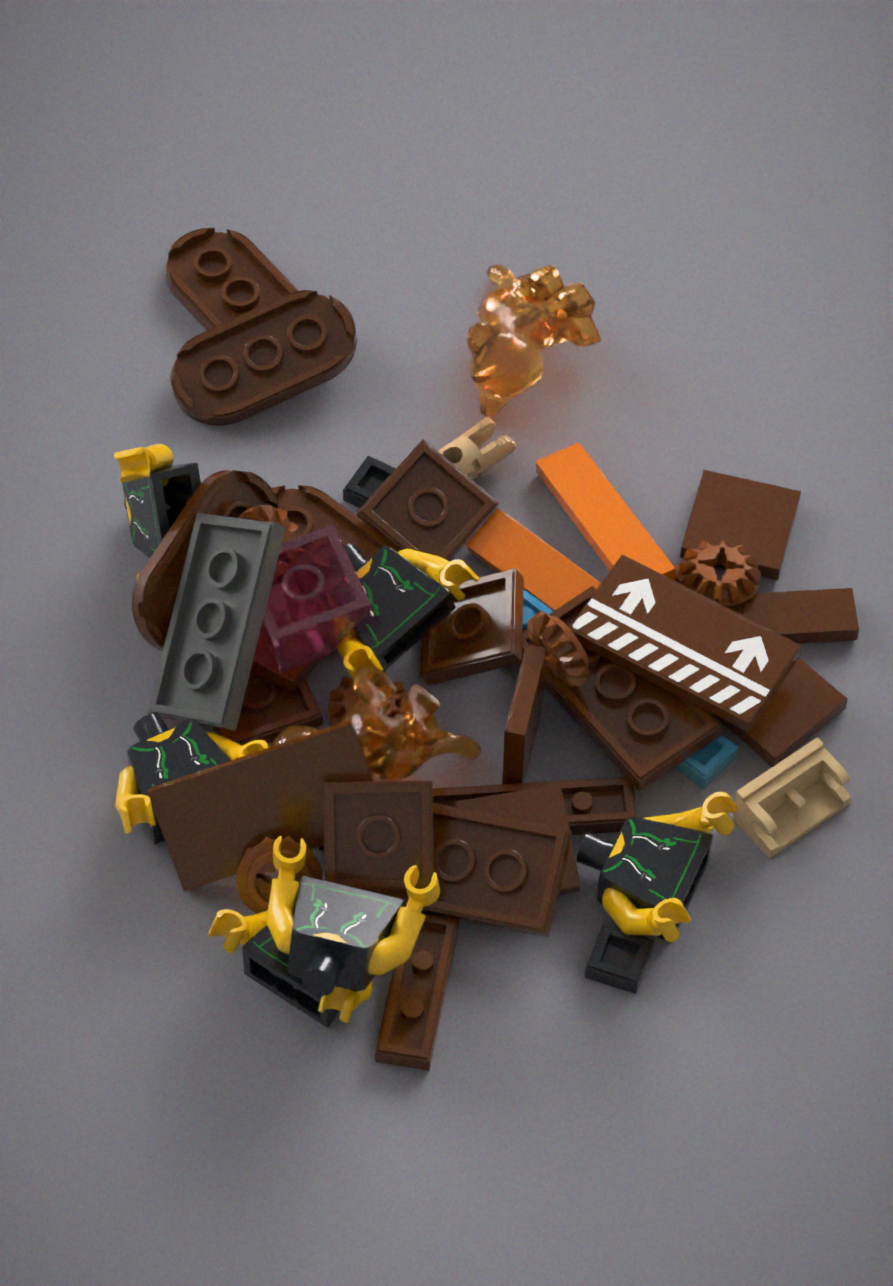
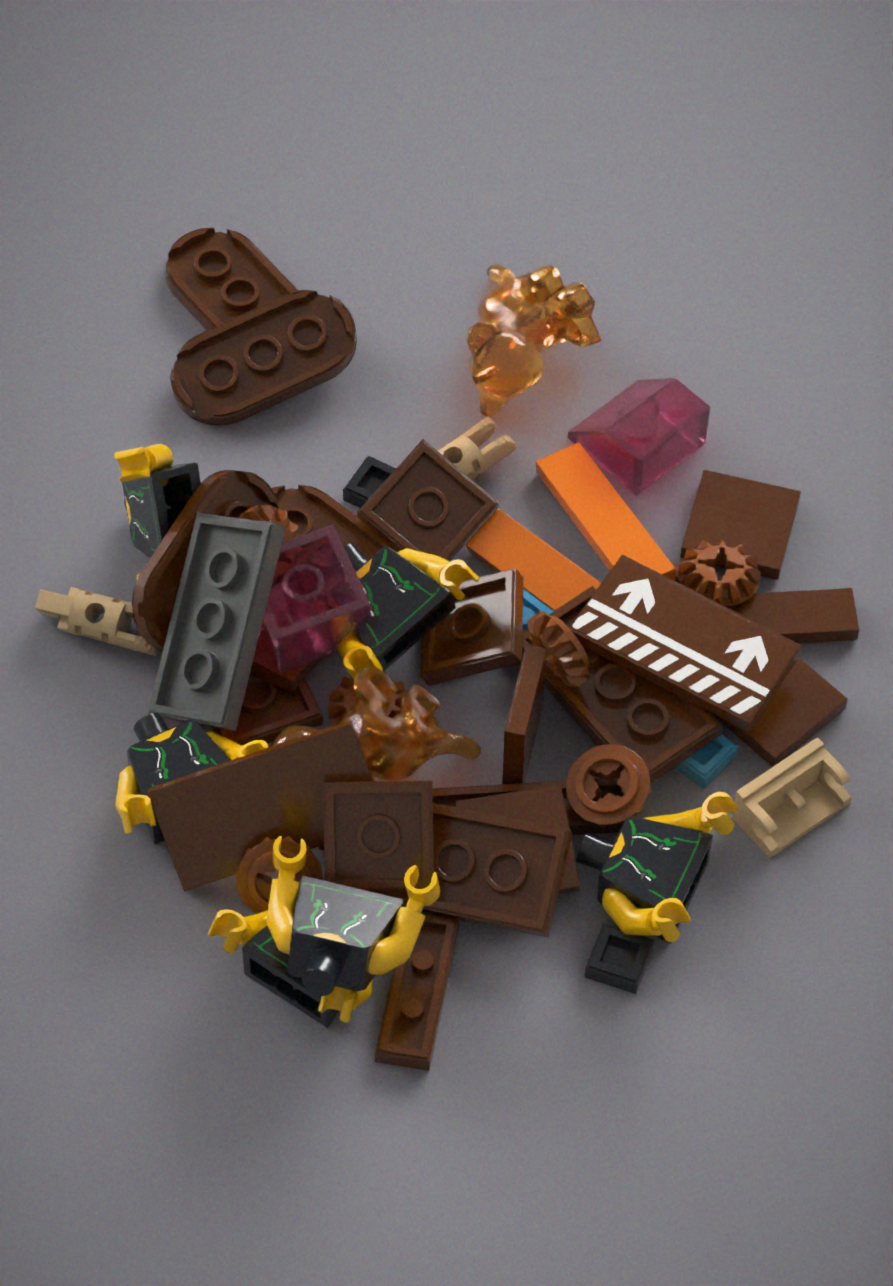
(79, 615): none -> tan hinge
(607, 763): none -> dark orange gear
(644, 431): none -> clear pink slope

